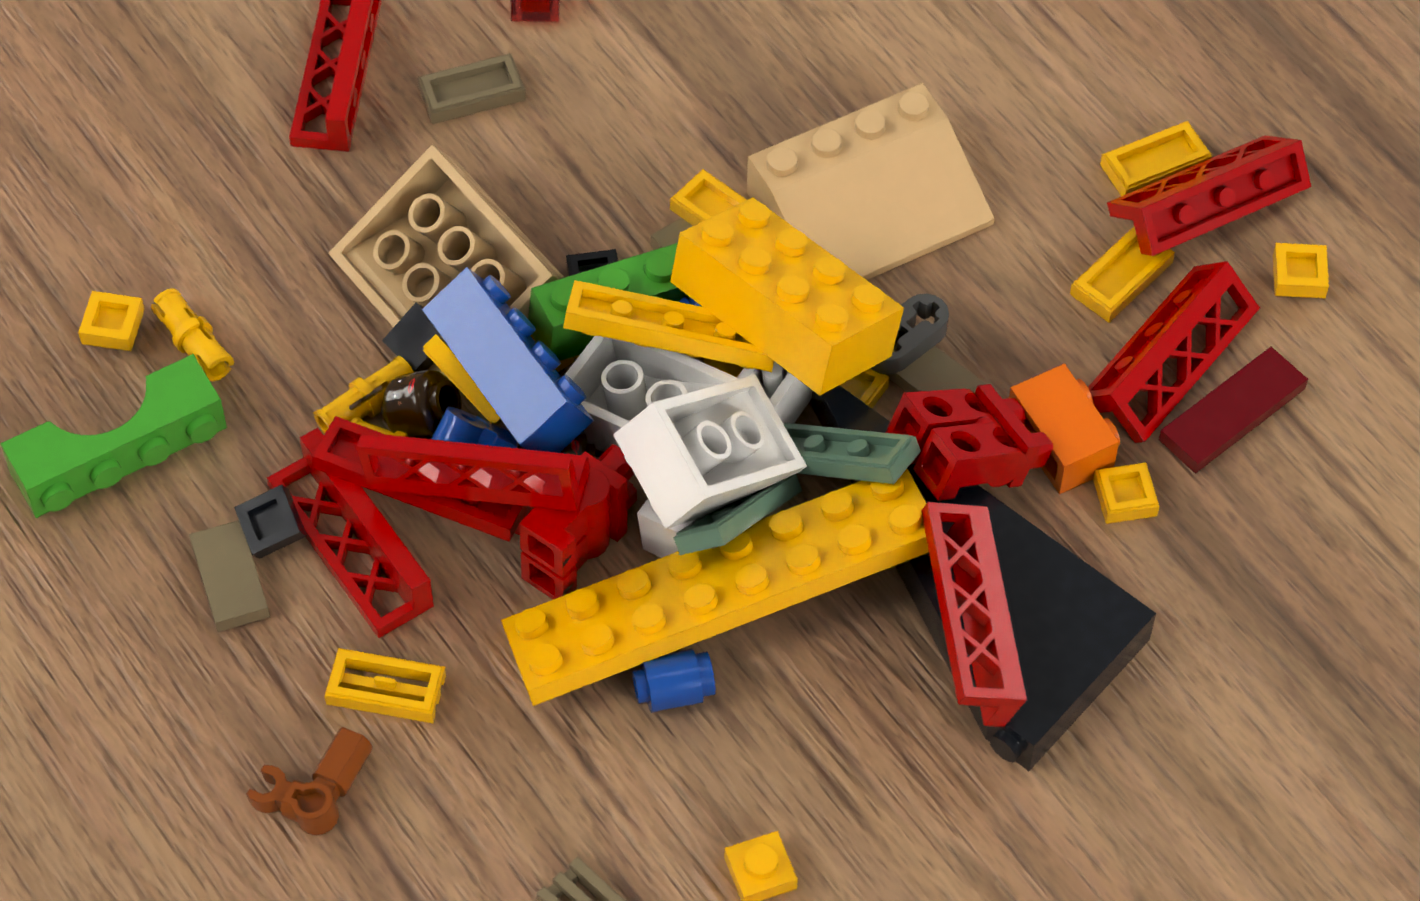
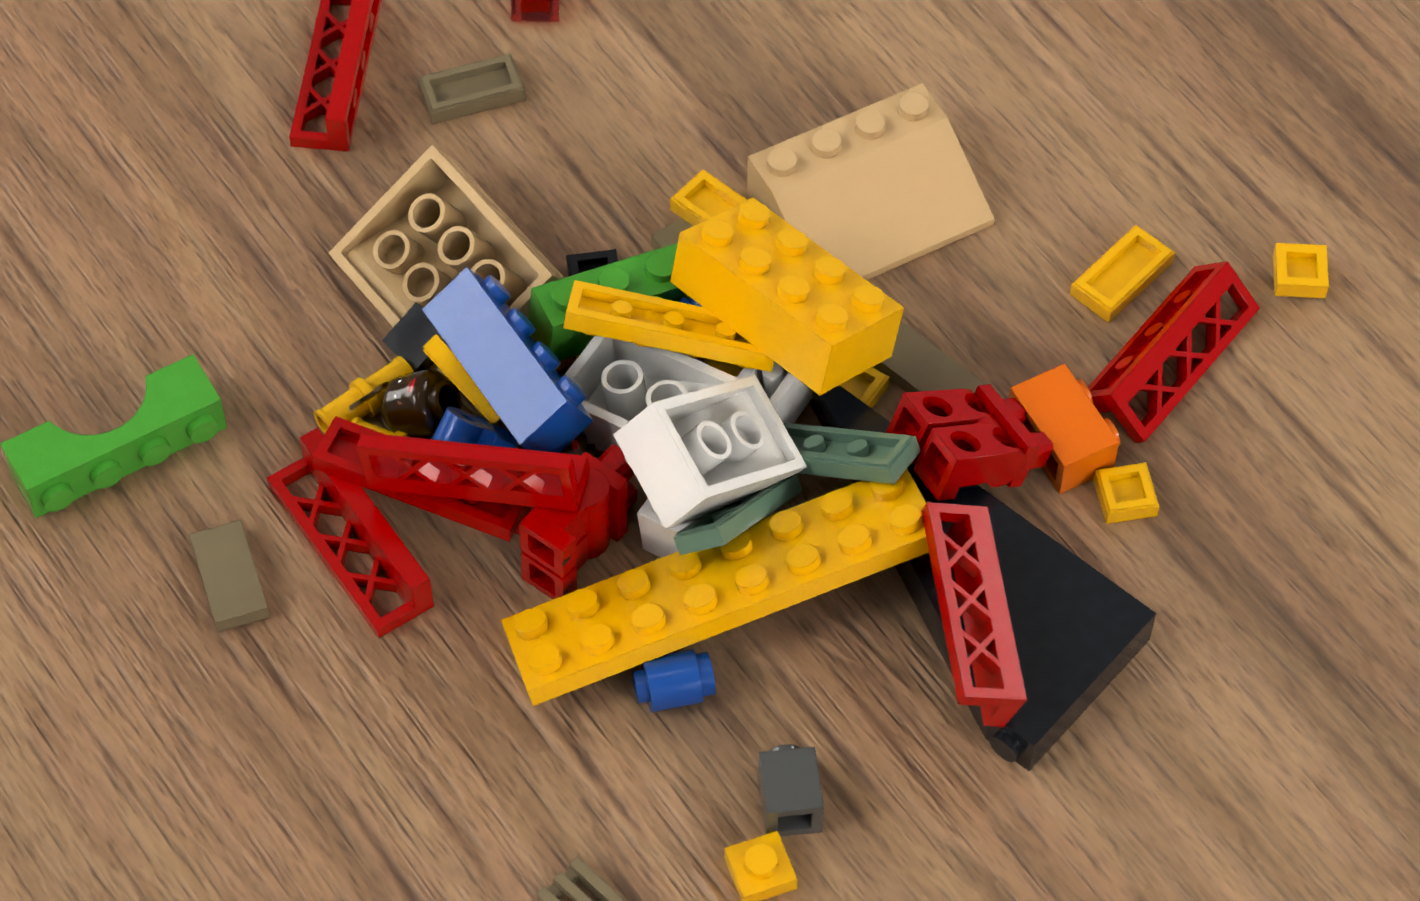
(111, 321): yellow plate -> none
(192, 333): yellow pin -> none
(270, 521): black plate -> none
(314, 802): dark orange bar -> none
(384, 694): yellow tile -> none
(790, 790): none -> dark grey brick
(916, 340): dark grey beam -> none
(1154, 157): yellow tile -> none
(1214, 192): red fence -> none
(1233, 409): dark red tile -> none

